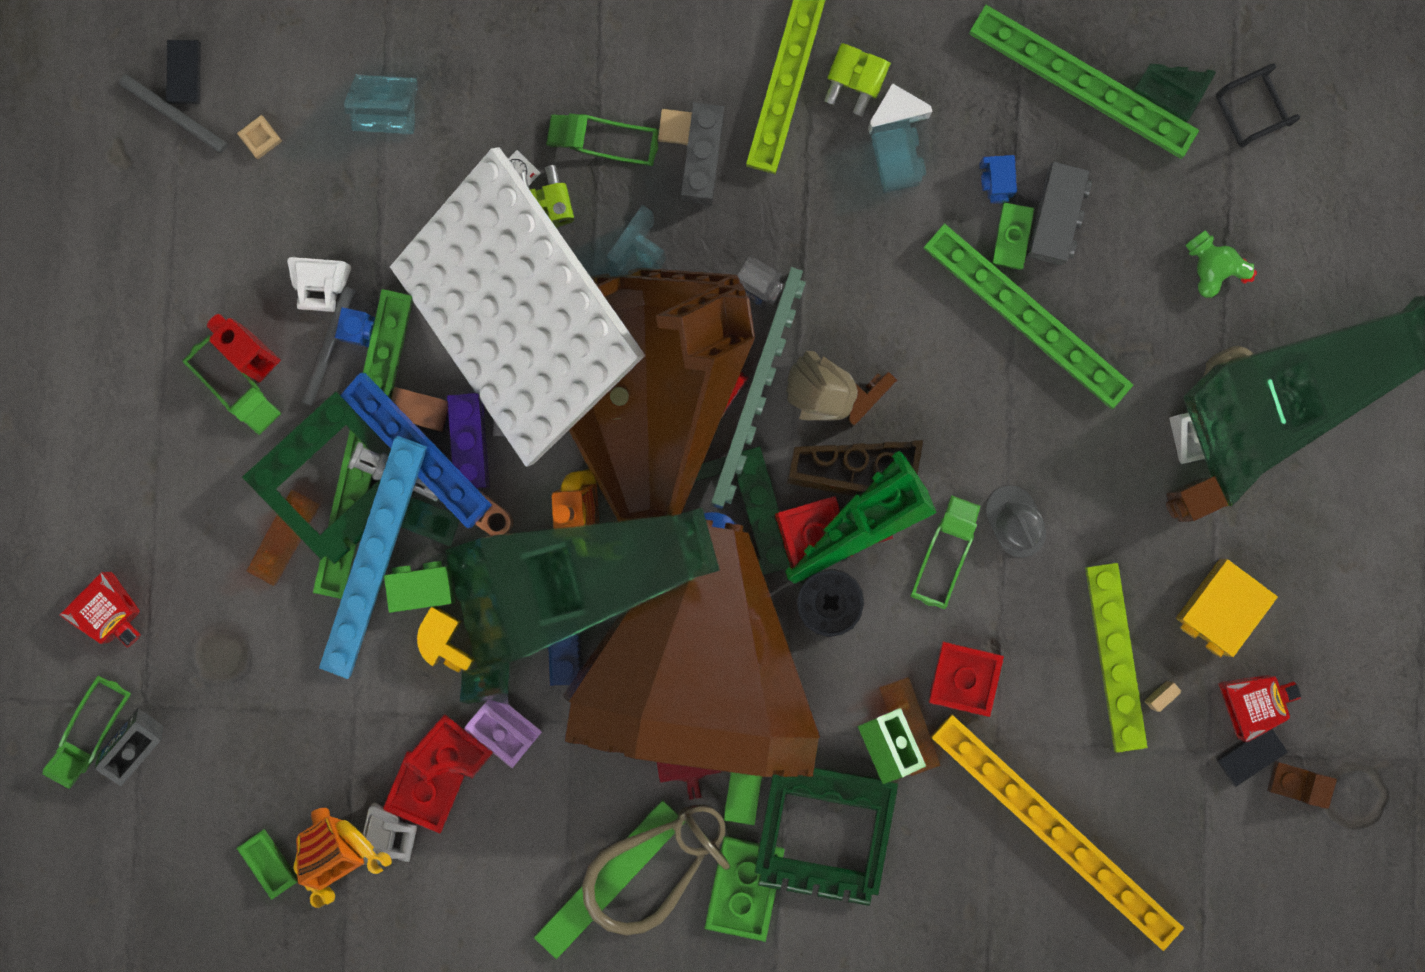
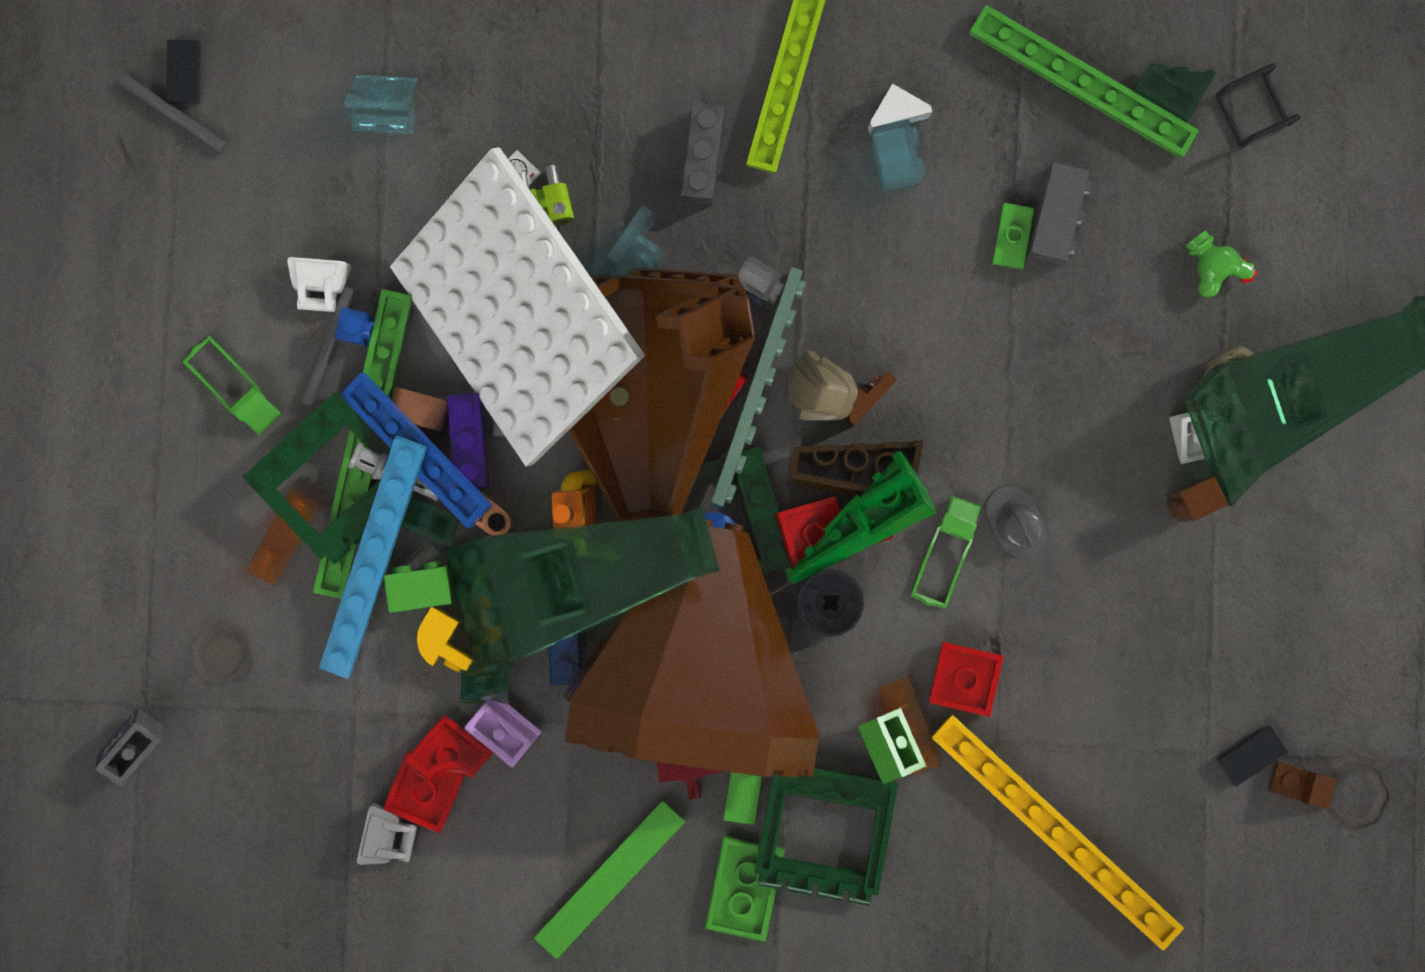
(71, 761): bright green piece -> none
(104, 611): red torso -> none
(242, 347): red torso -> none
(259, 137): tan tile -> none
(268, 864): bright green tile -> none
(330, 852): torso -> none
(570, 129): bright green piece -> none
(672, 899): dark tan animal -> none
(674, 126): tan tile -> none
(859, 72): lime piece -> none
(999, 178): blue brick -> none
(1028, 316): bright green plate -> none
(1116, 657): lime plate -> none
(1163, 696): tan tile -> none
(1225, 608): yellow brick -> none
(1257, 704): red torso -> none

